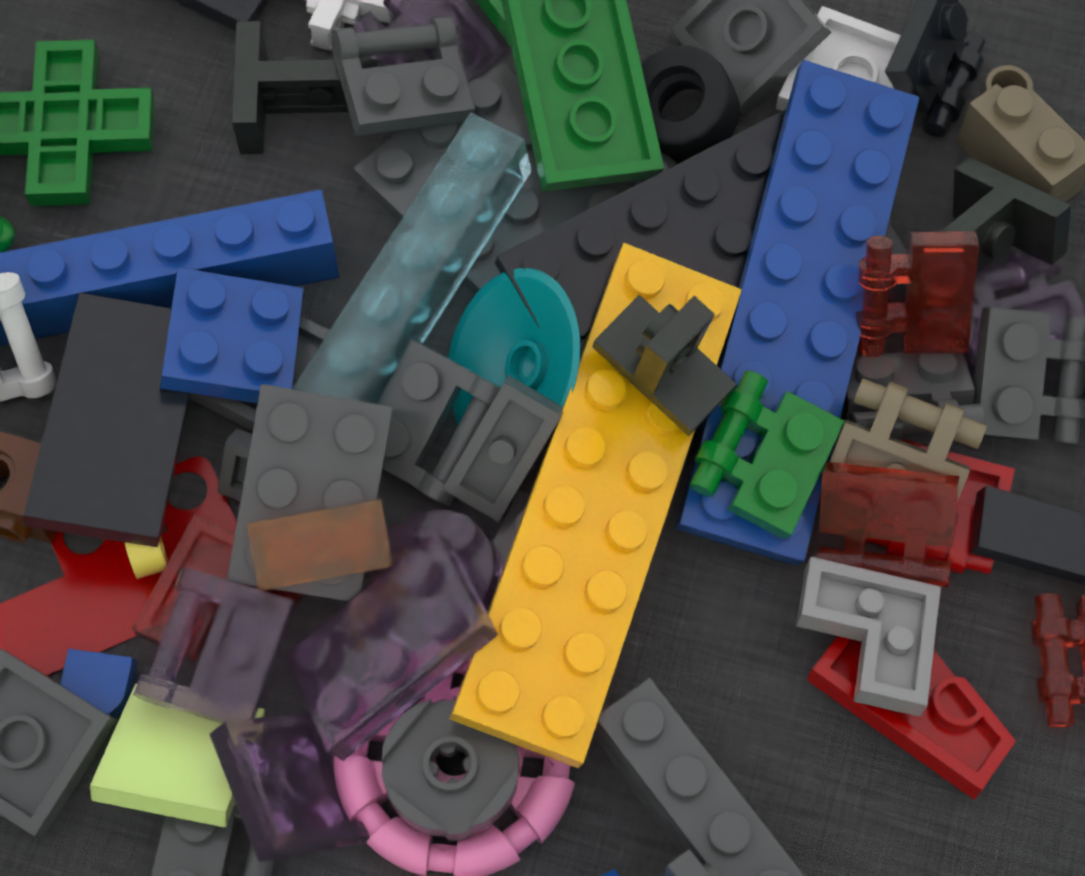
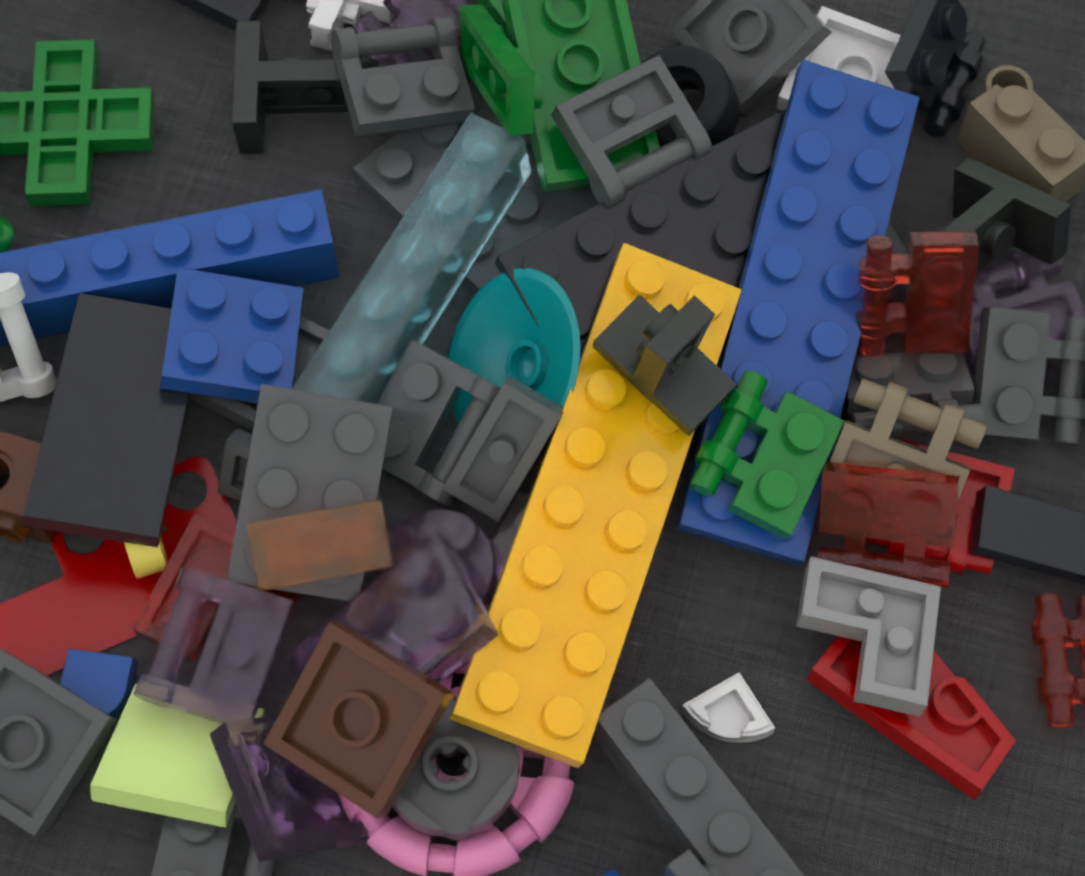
(358, 719): none -> reddish brown plate
(498, 70): none -> green plate
(622, 113): none -> dark grey plate
(729, 713): none -> white tile

